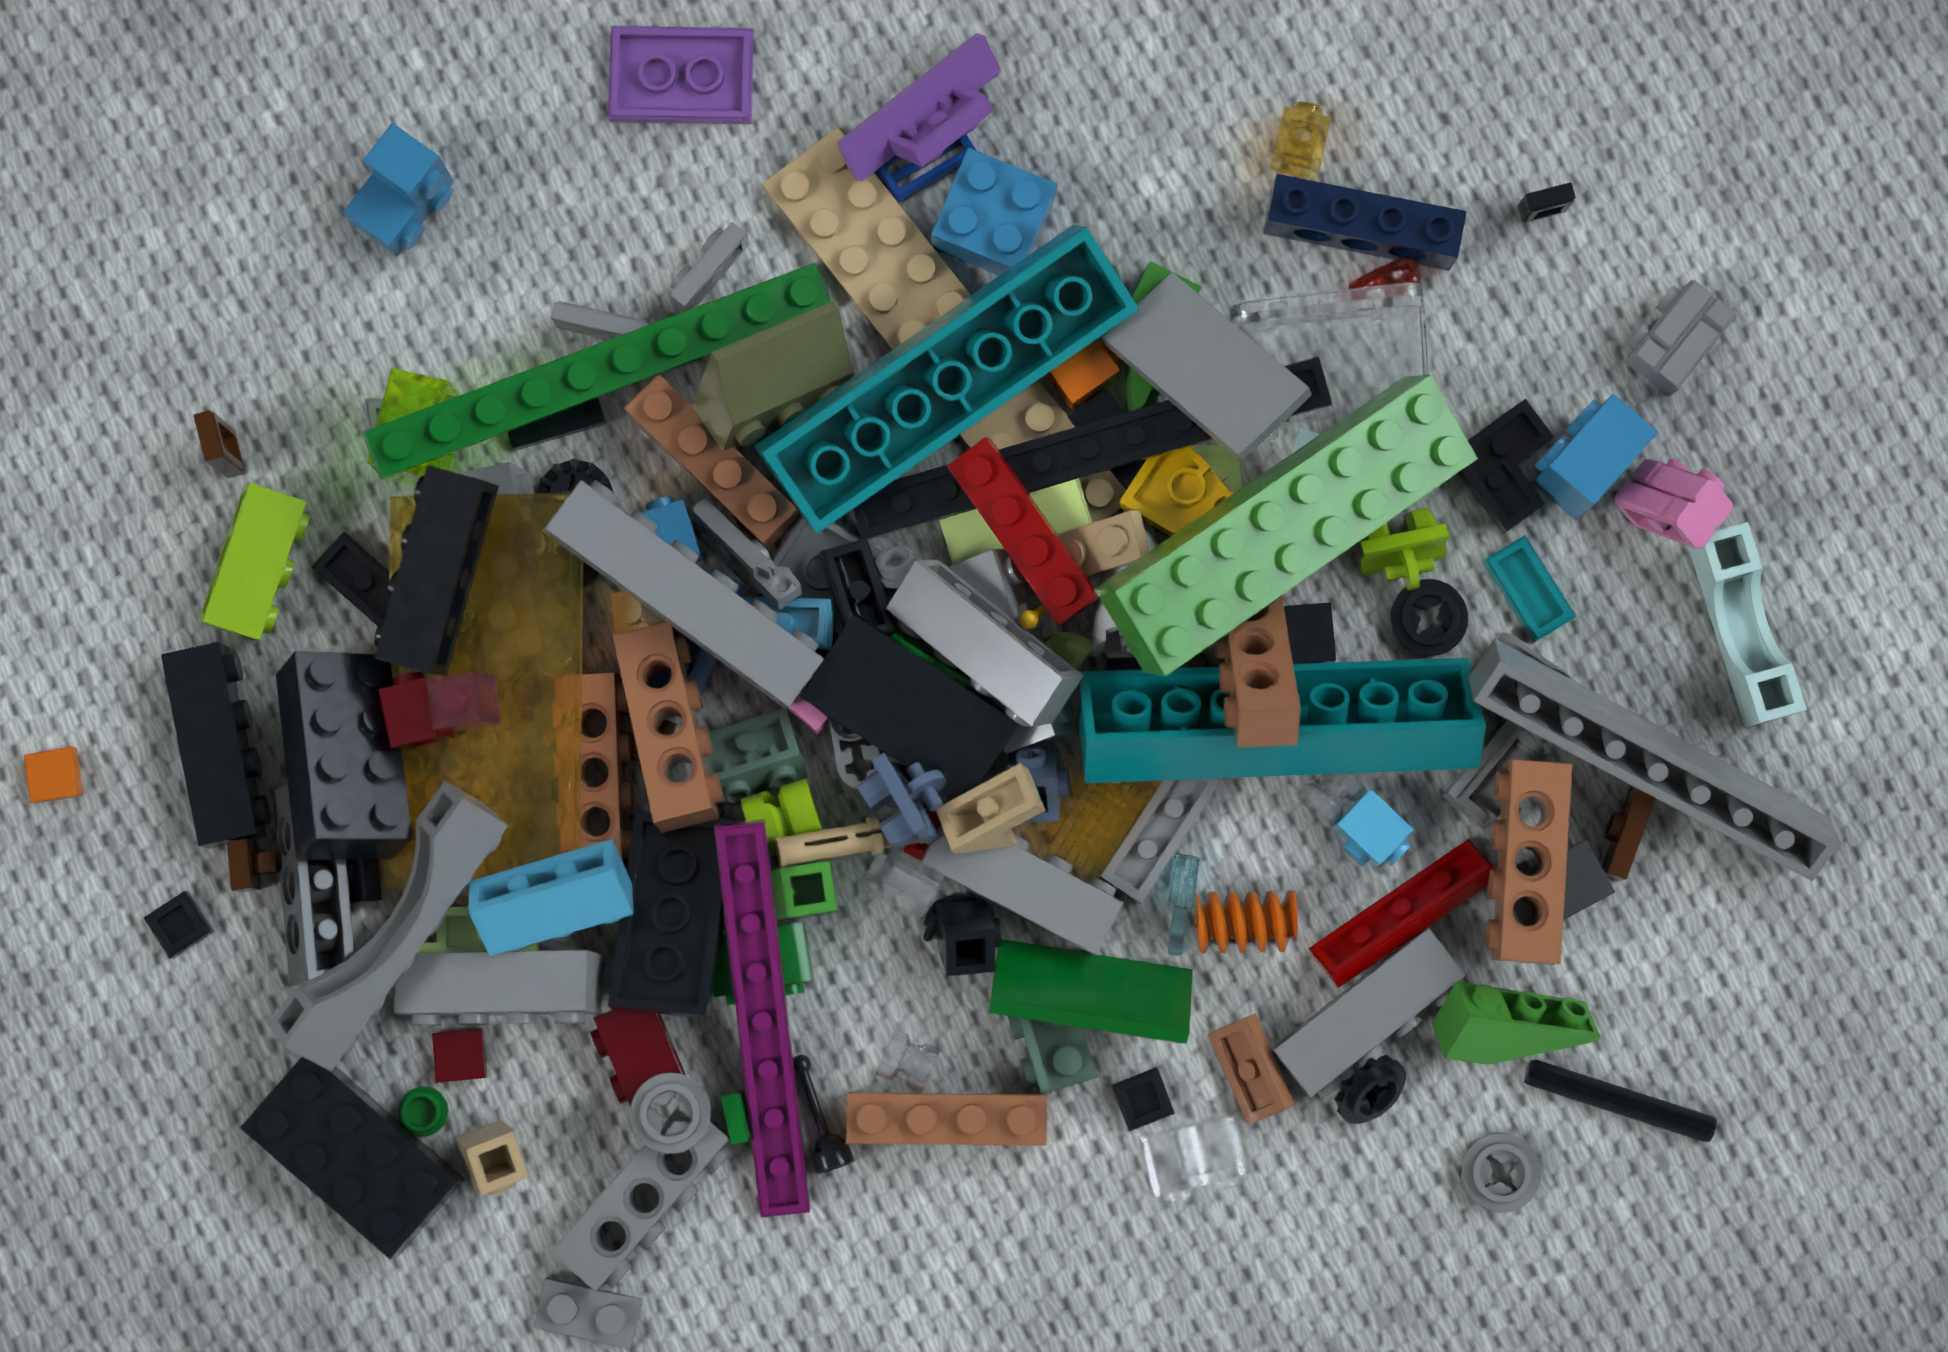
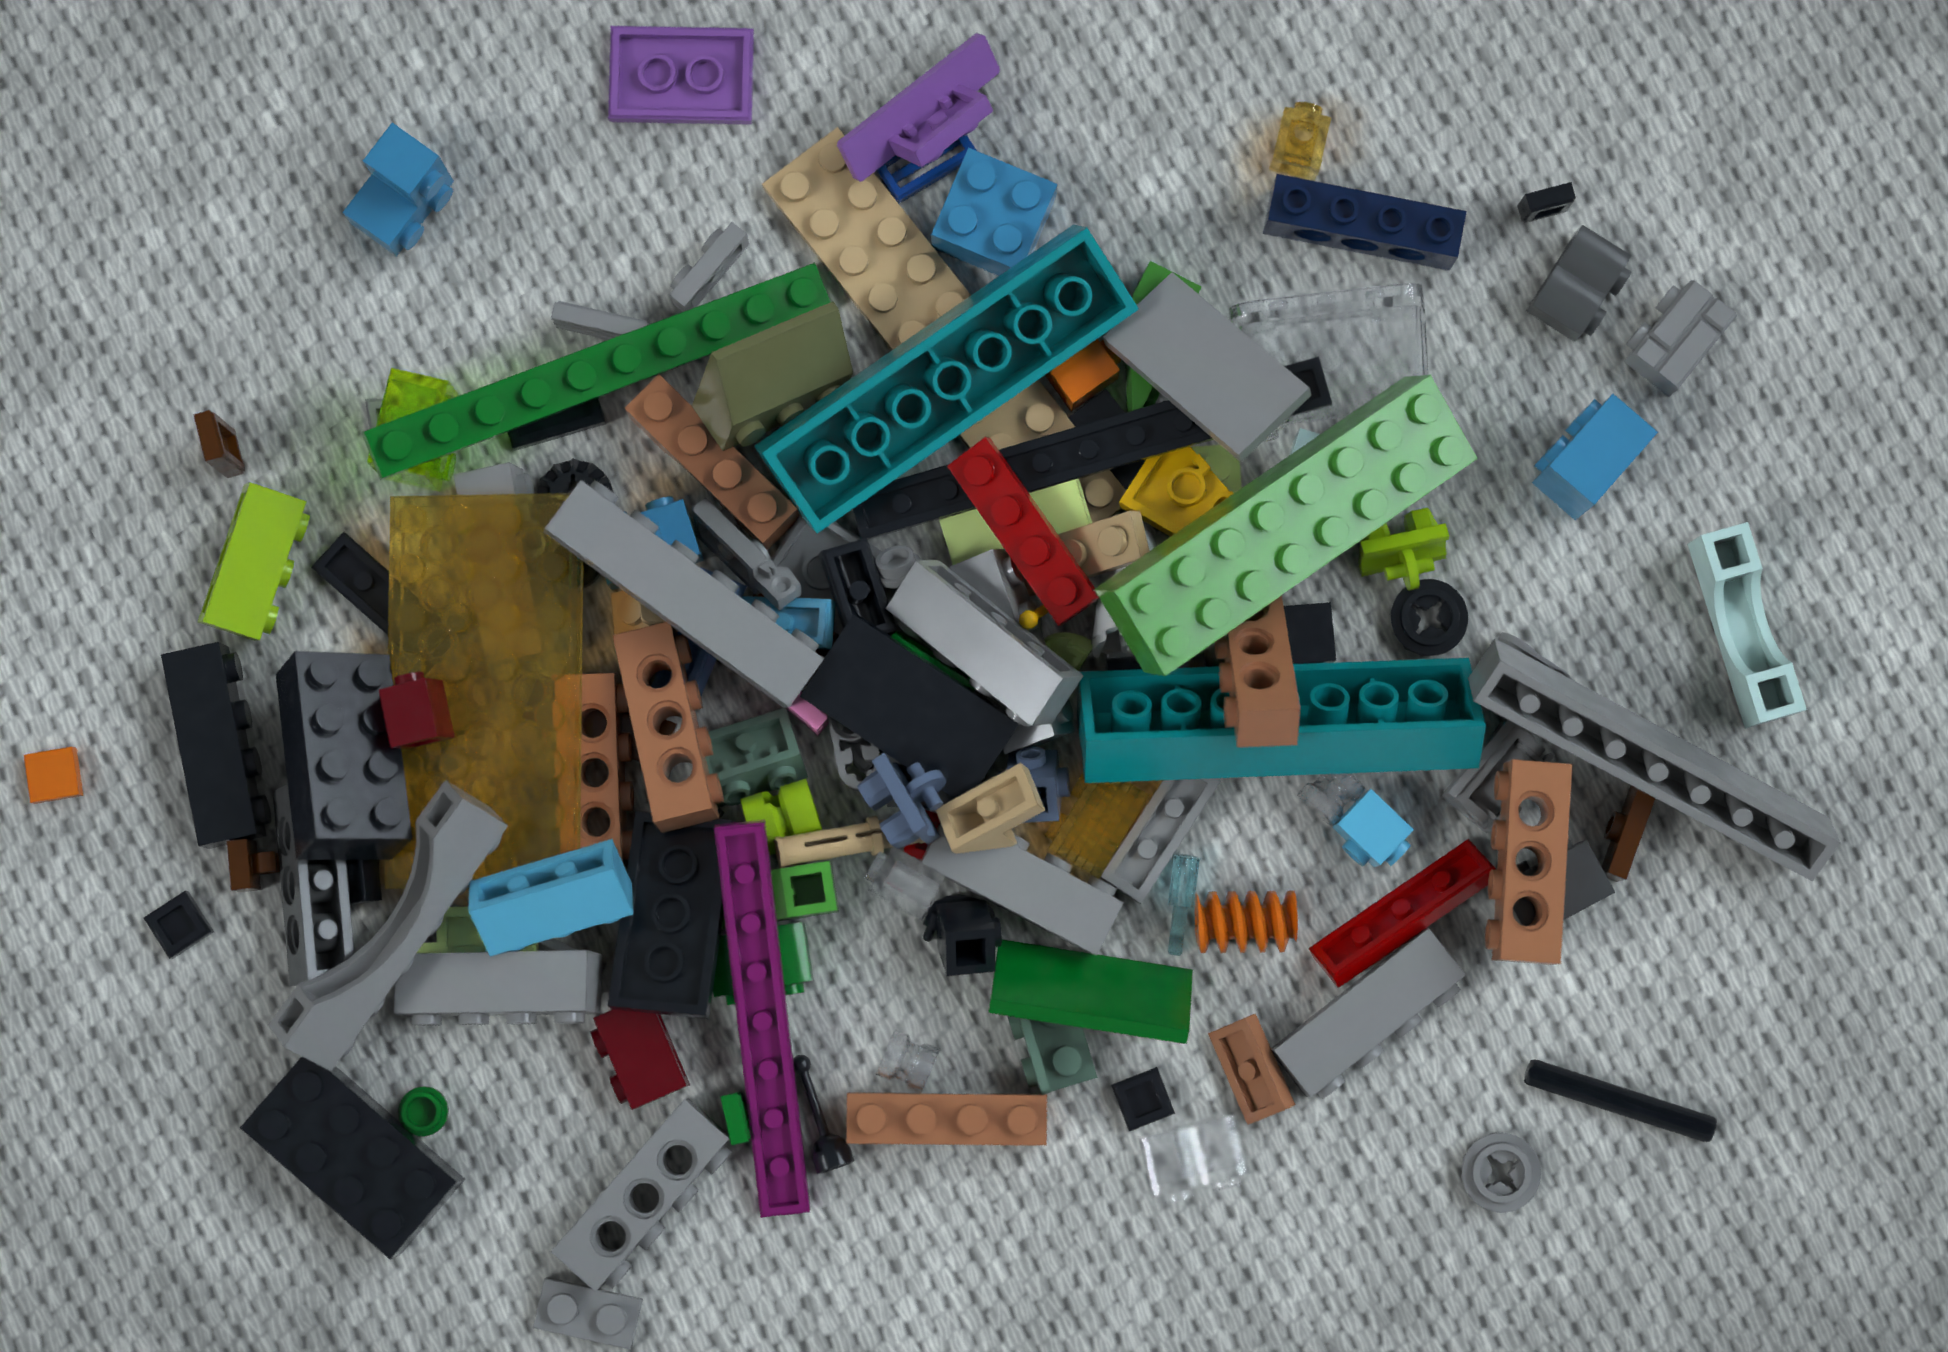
(435, 571): black brick -> none
(459, 1055): dark red tile -> none
(463, 702): clear pink brick -> none
(491, 1158): tan brick -> none
(649, 1124): light grey gear -> none
(1371, 1090): black gear -> none
(1395, 272): clear red arm -> none
(1495, 474): black plate -> none
(1505, 1024): bright green slope -> none
(1529, 588): teal tile -> none
(1580, 283): none -> dark grey brick
(1674, 501): bright pink brick -> none

